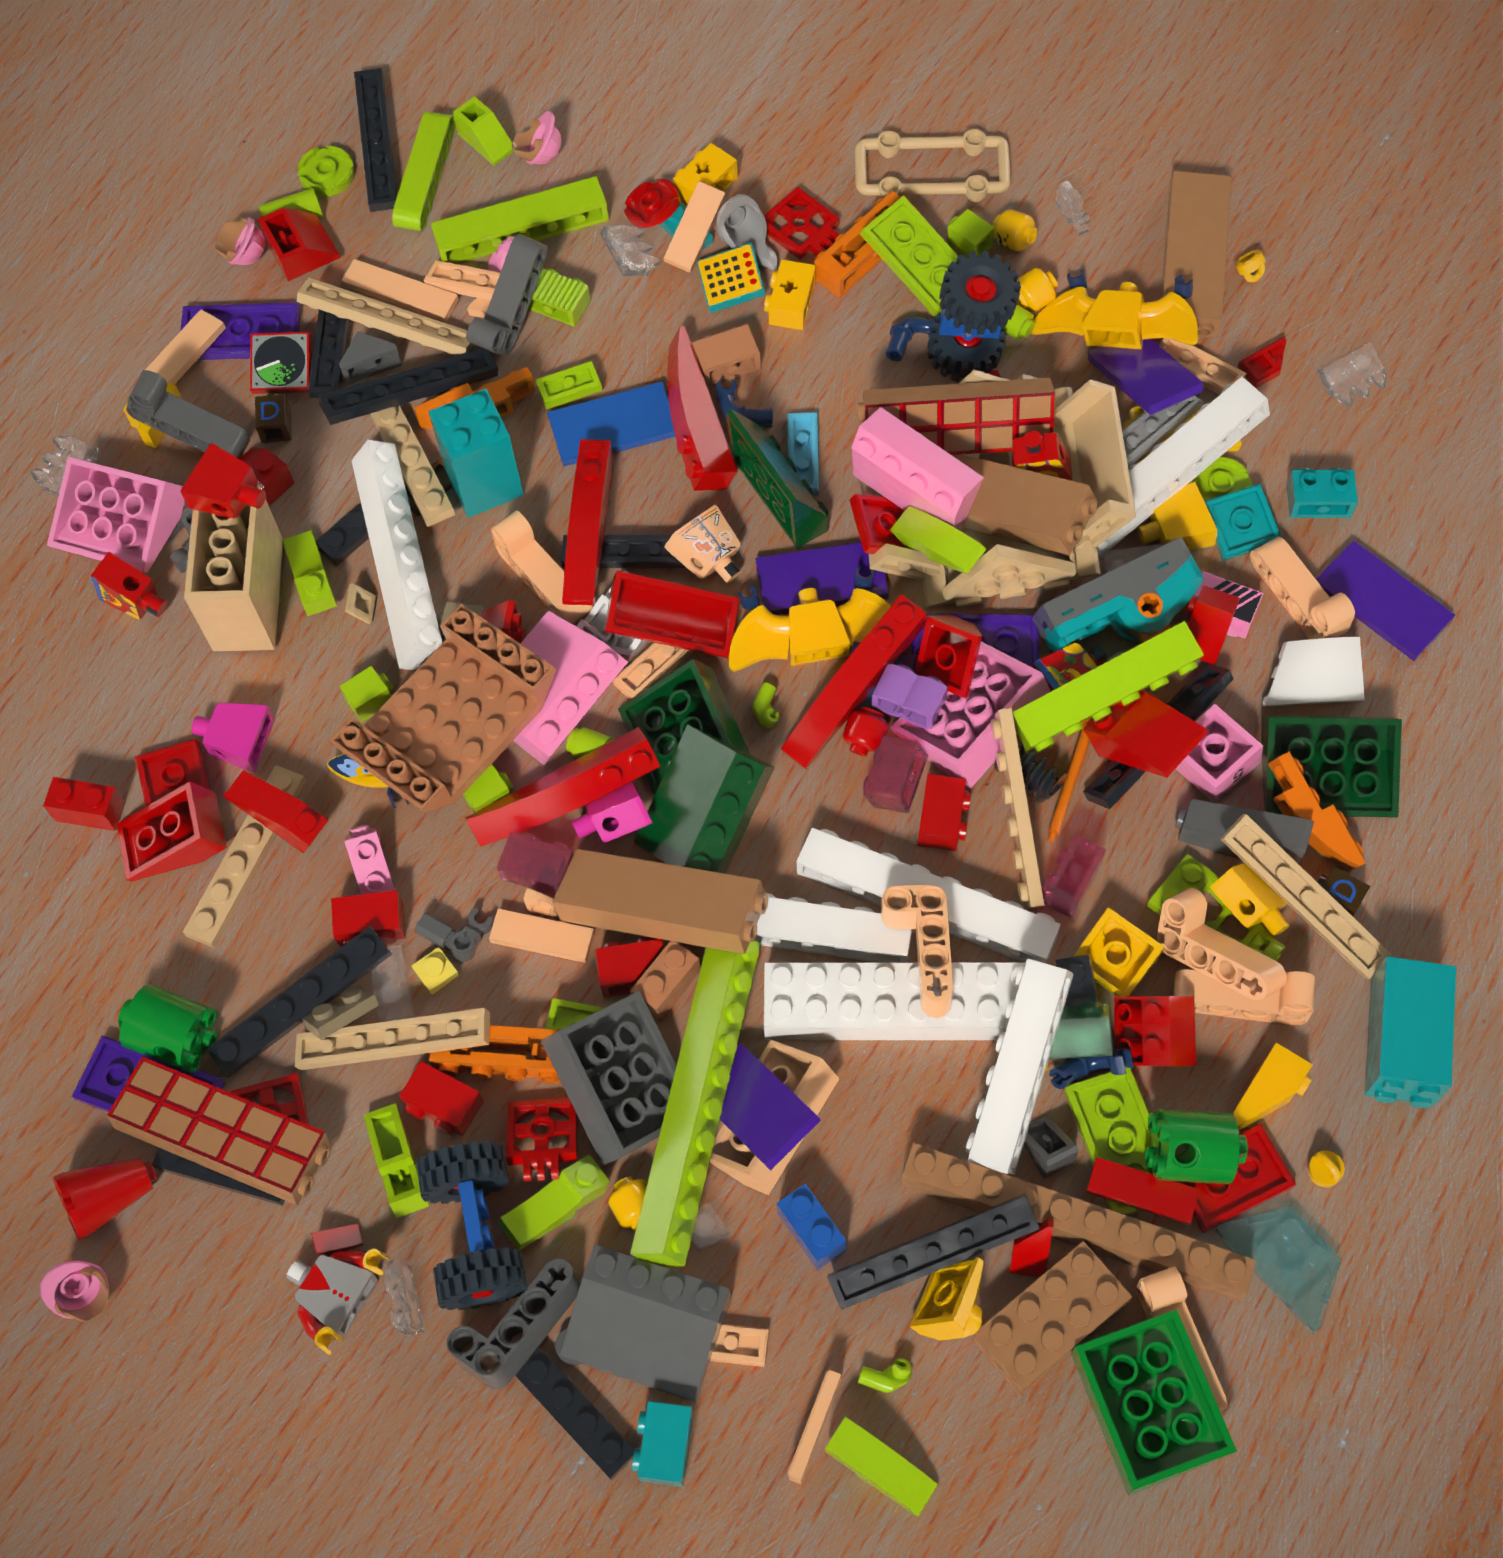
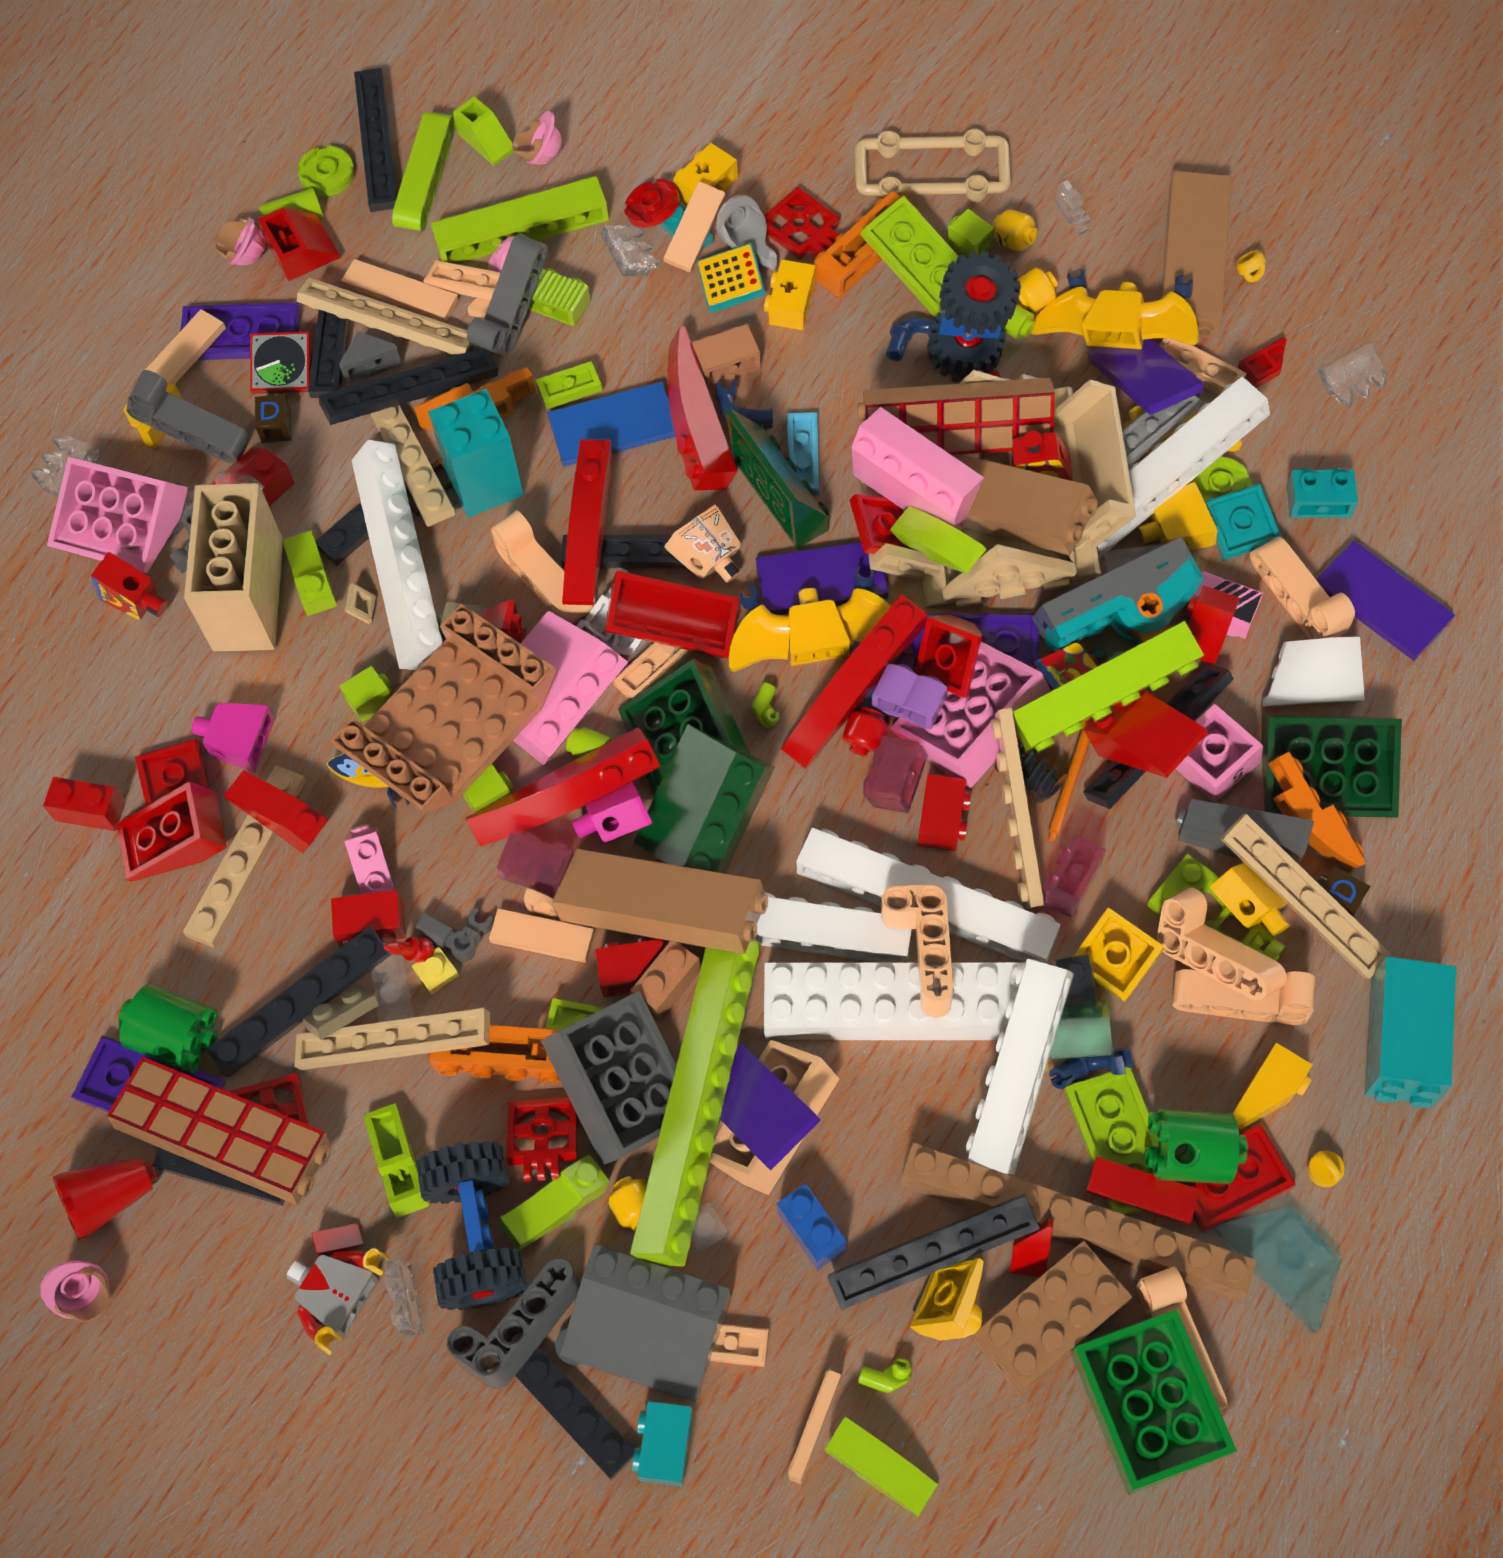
(222, 485): red torso -> none
(412, 949): none -> red bar
(440, 1099): red brick -> none
(1049, 1147): dark grey slope -> none
(1156, 1029): red slope -> none

